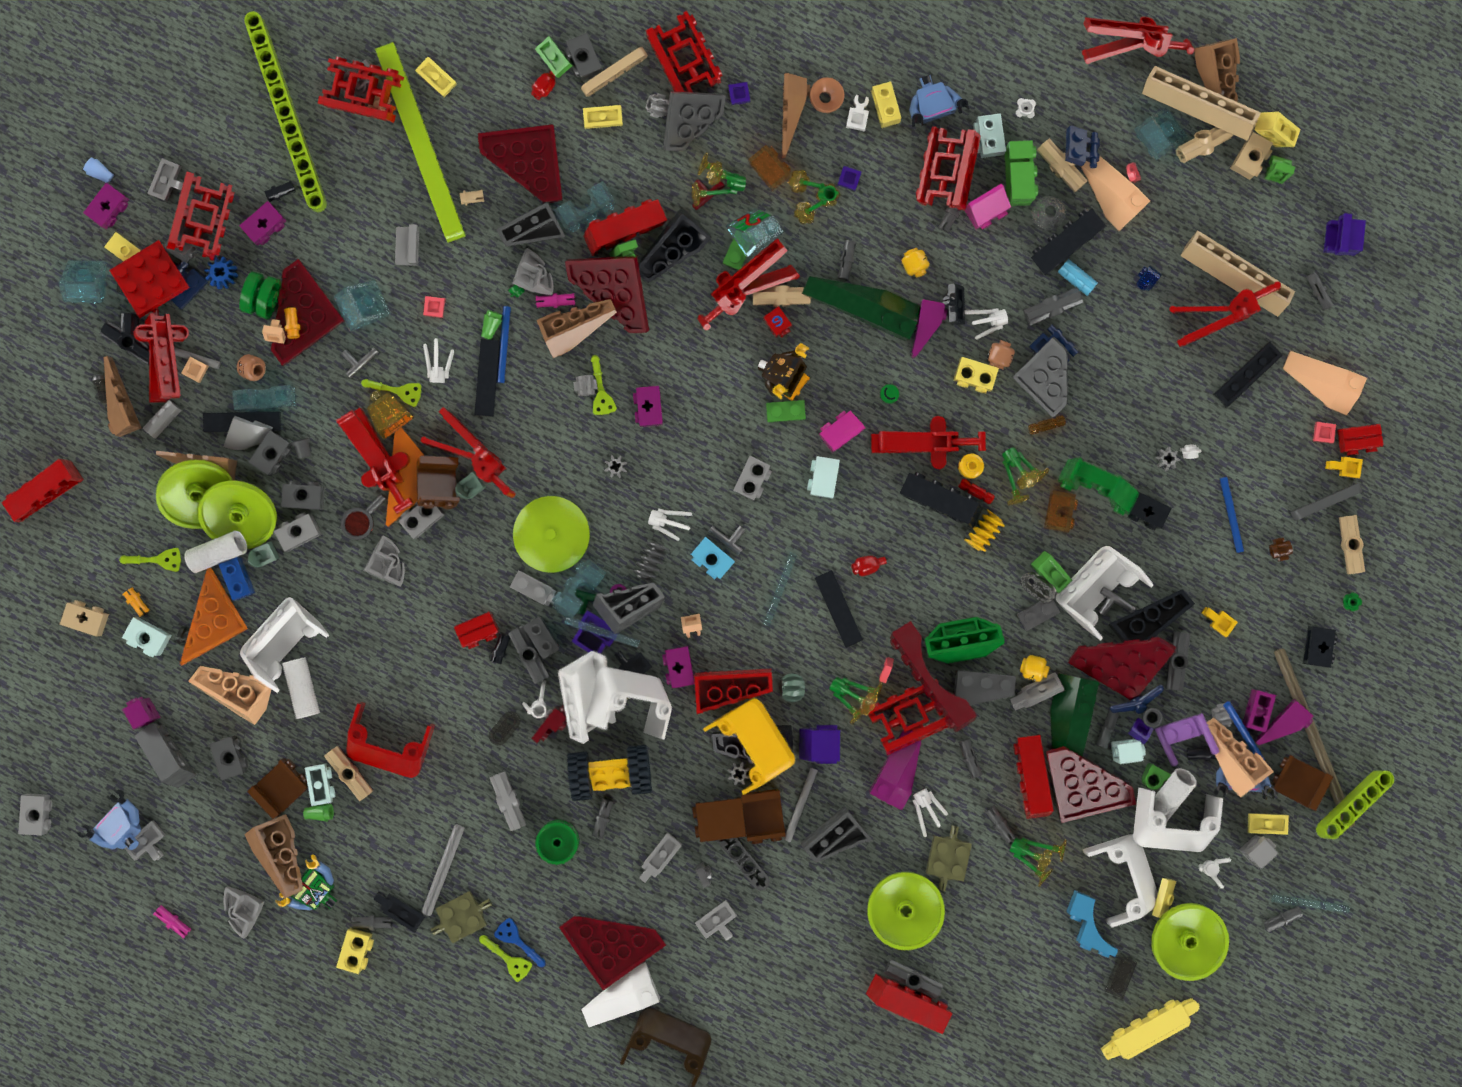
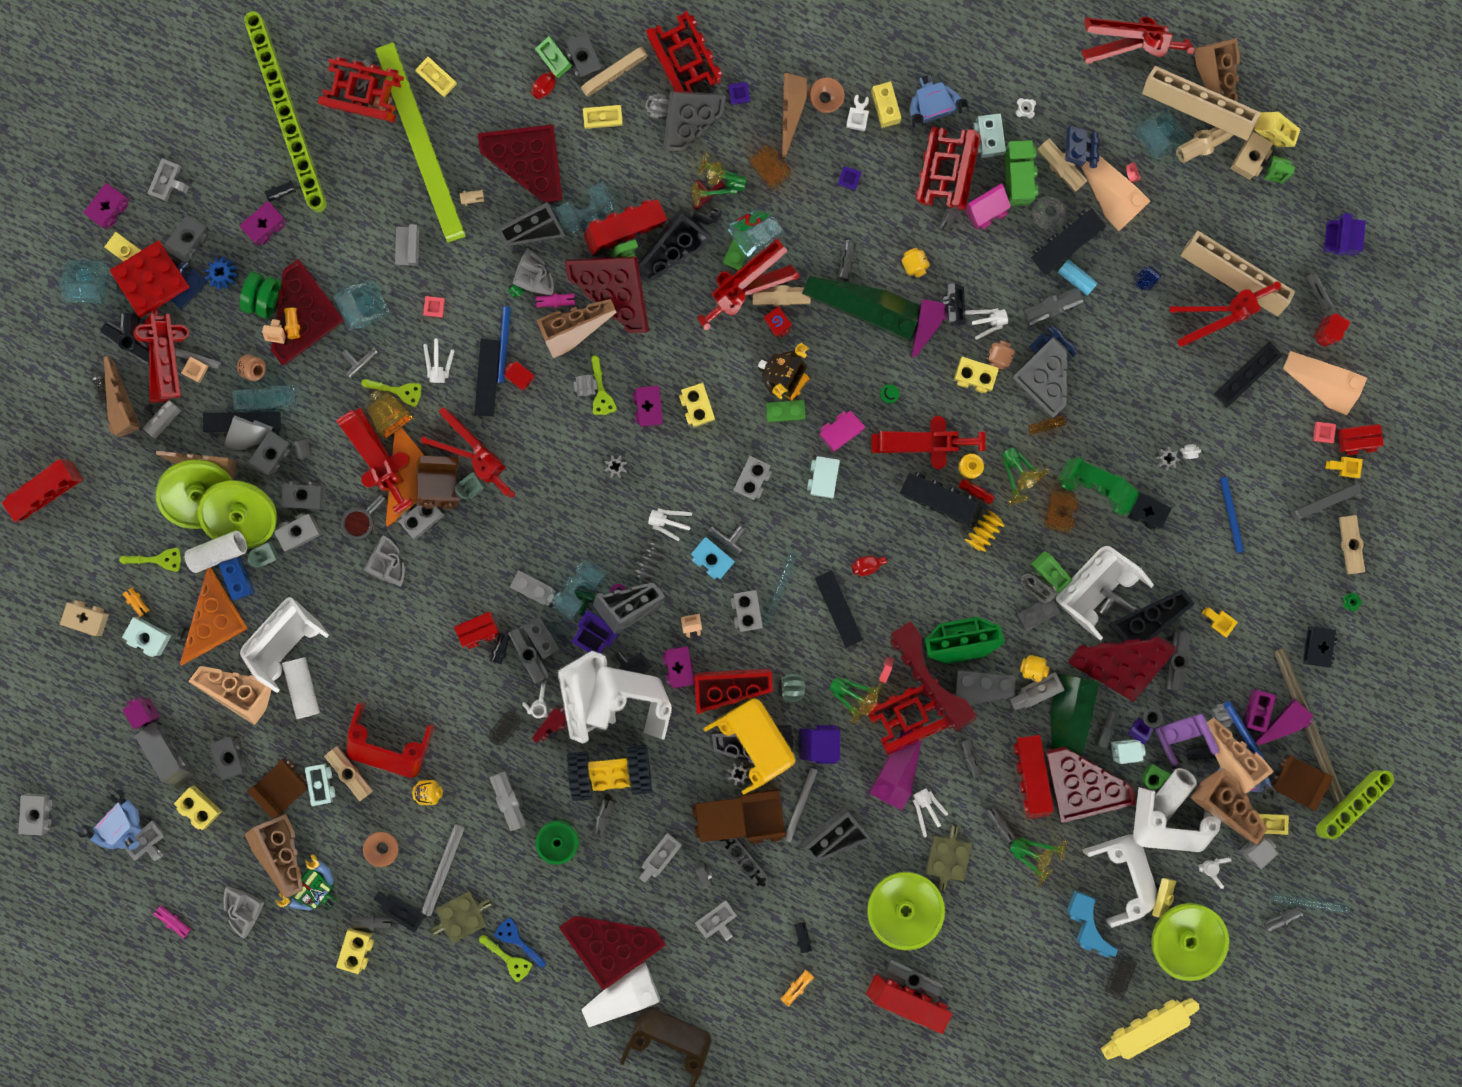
(97, 170): light blue cone -> none
(185, 212): red fence -> none
(201, 803): none -> light yellow brick
(319, 812): bright green cone -> none
(376, 858): none -> nougat piece
(427, 792): none -> yellow head
(490, 324): bright green cone -> none
(518, 375): none -> red brick
(551, 534): lime dish -> none
(601, 631): clear light blue bar -> none
(701, 404): none -> light yellow brick
(709, 217): none -> black arm
(752, 610): none -> light grey brick
(803, 937): none -> black pin
(804, 980): none -> light orange pin
(826, 195): clear yellow plant -> none
(1138, 703): dark blue piece -> none
(1225, 800): none -> medium nougat wedge
(1280, 549): reddish brown gear -> none
(1331, 330): none -> red brick

